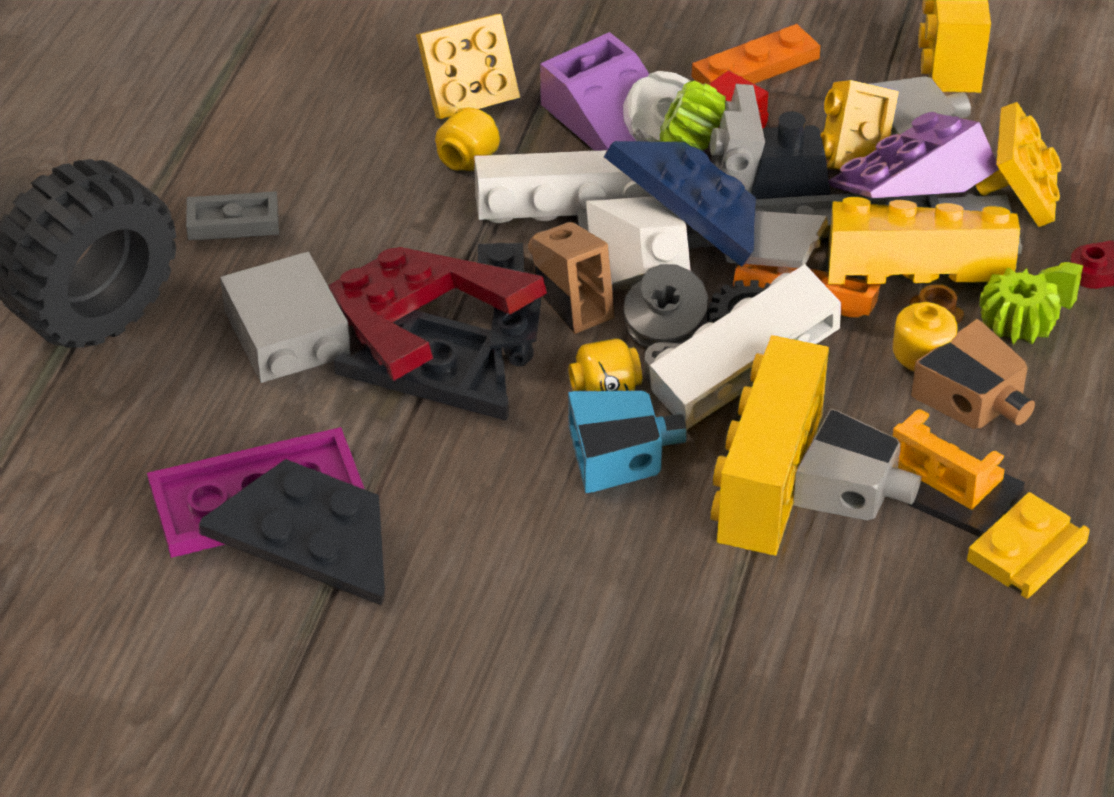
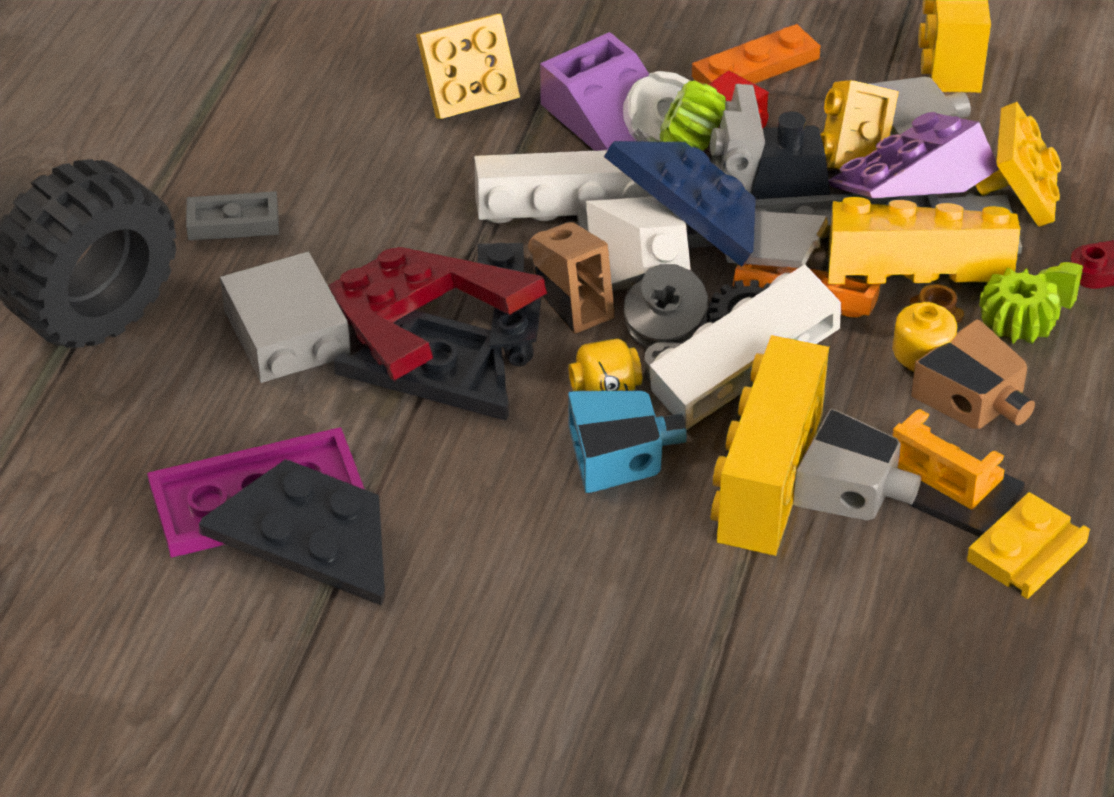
(466, 135): yellow head -> none

